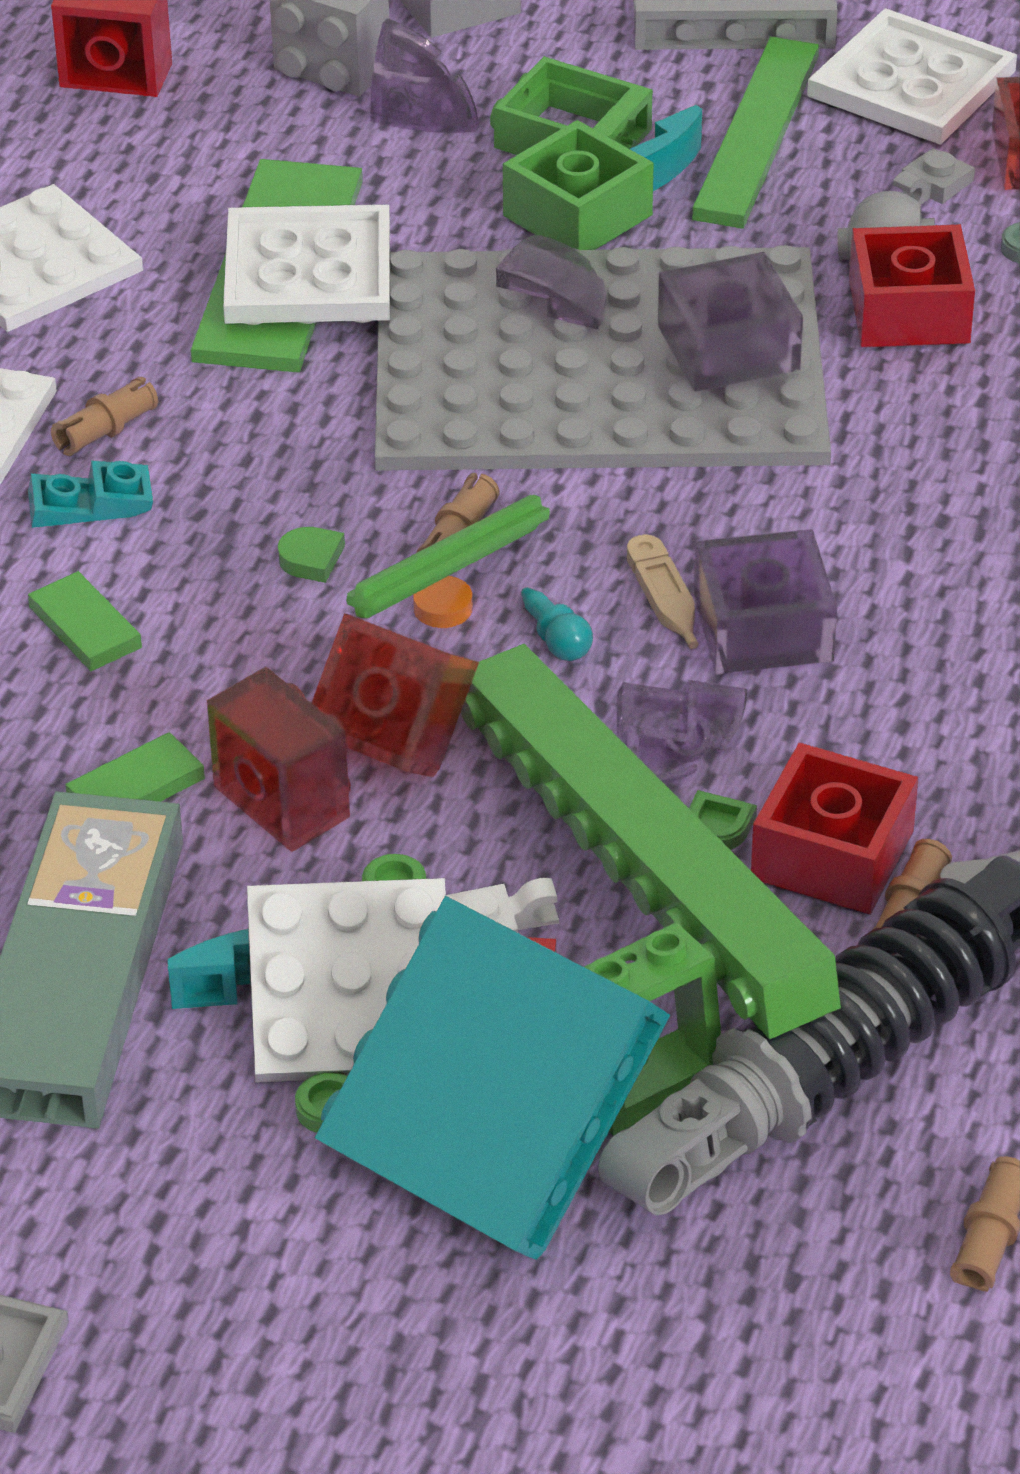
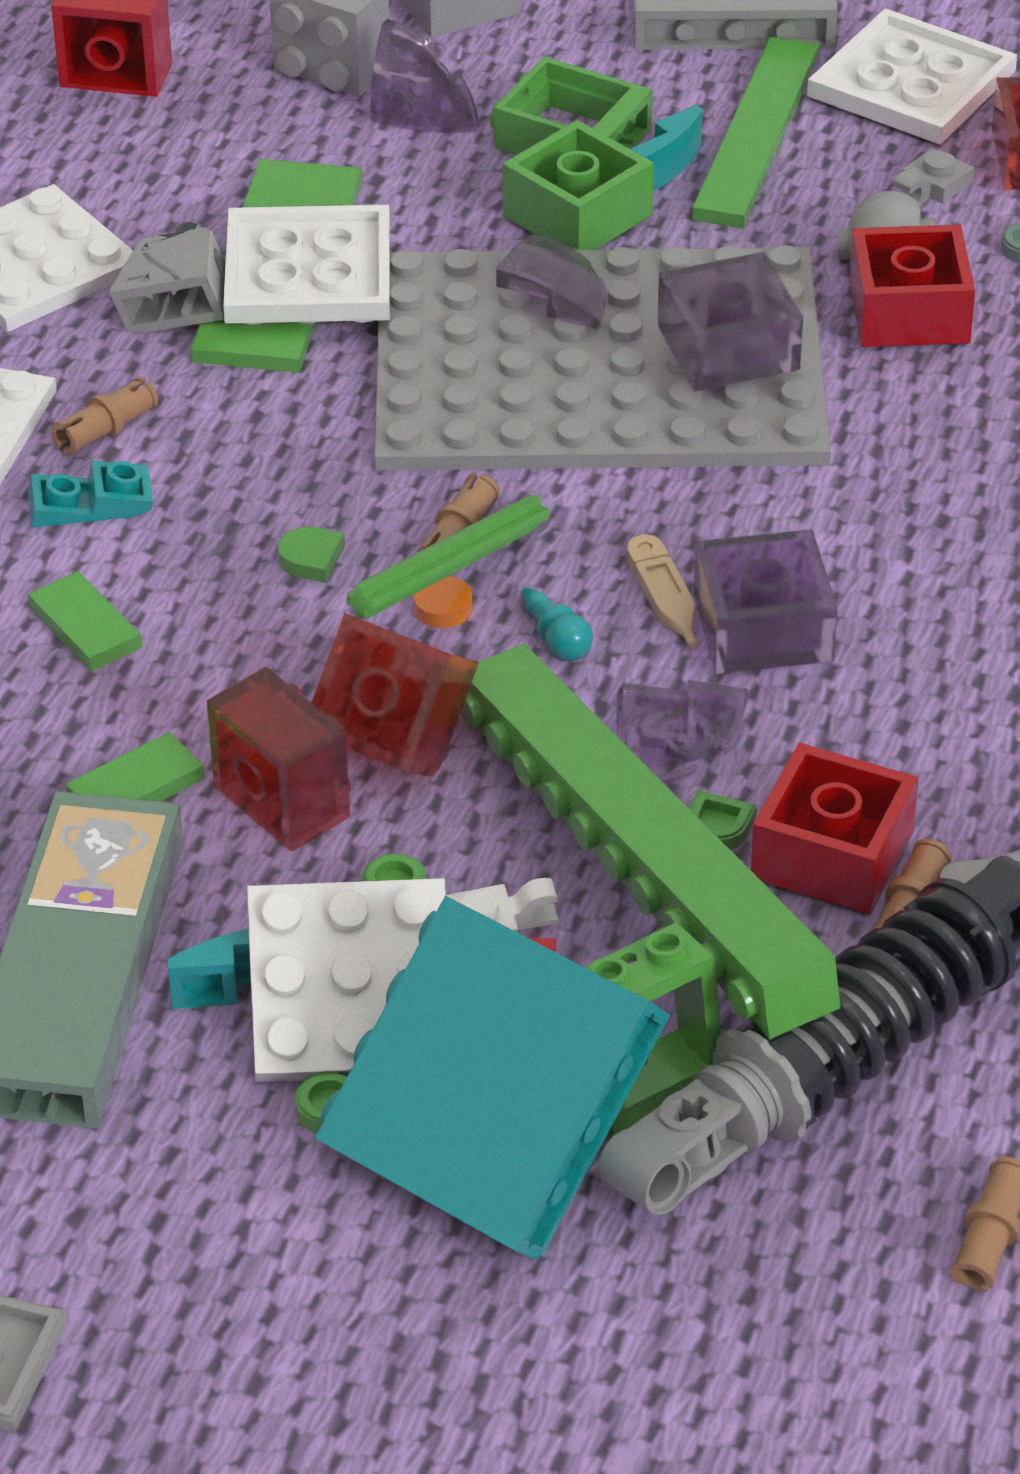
(171, 281): none -> light grey torso

